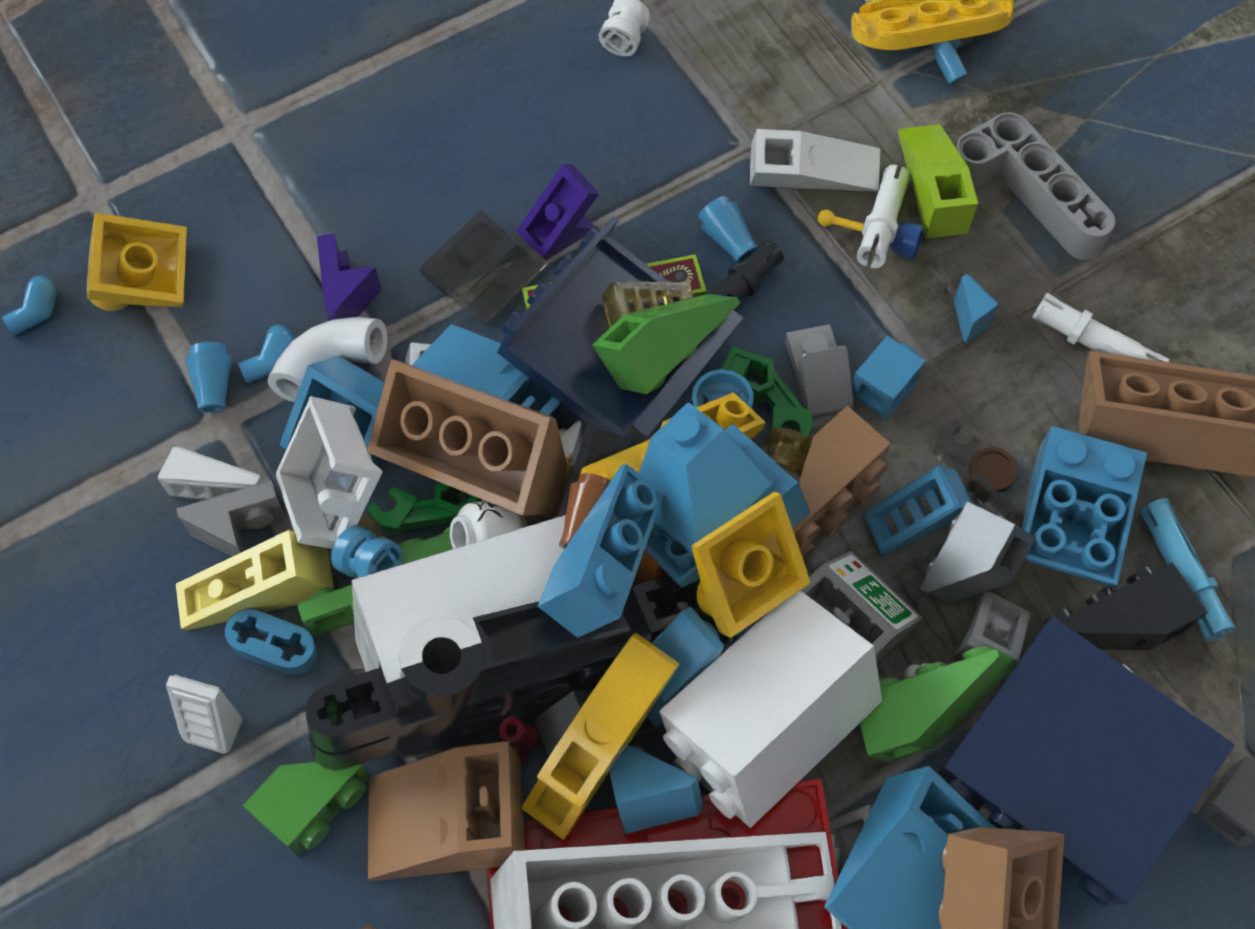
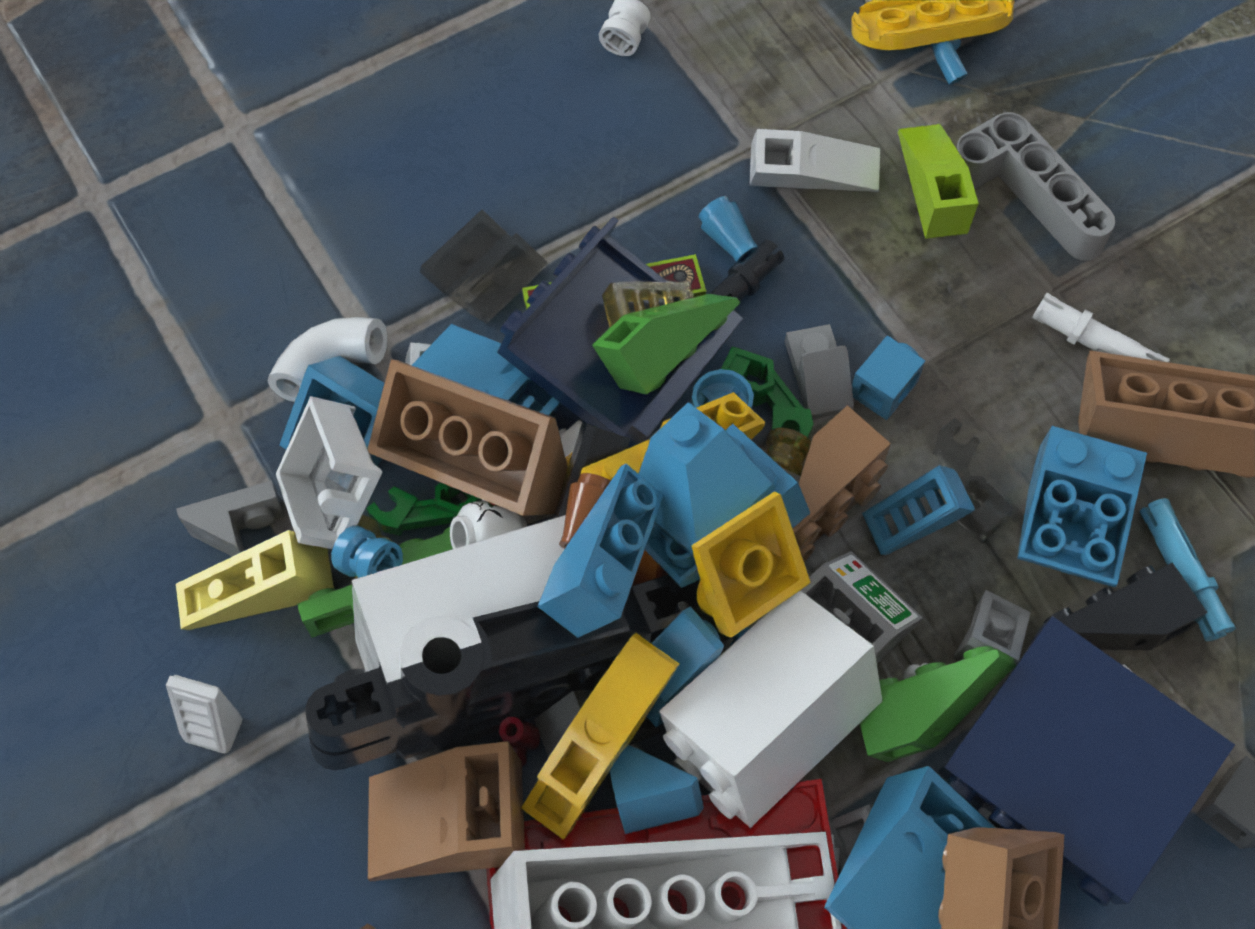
(36, 307): dark azure arm -> none
(135, 263): yellow slope -> none
(202, 477): white slope -> none
(209, 373): dark azure cone -> none
(275, 343): dark azure arm -> none
(275, 632): dark azure beam -> none
(302, 801): bright green slope -> none
(344, 289): dark purple slope -> none
(559, 213): dark purple slope -> none
(881, 224): white pin -> none
(906, 241): blue hinge -> none
(973, 308): dark azure slope -> none
(976, 556): slope -> none
(995, 466): reddish brown piece -> none

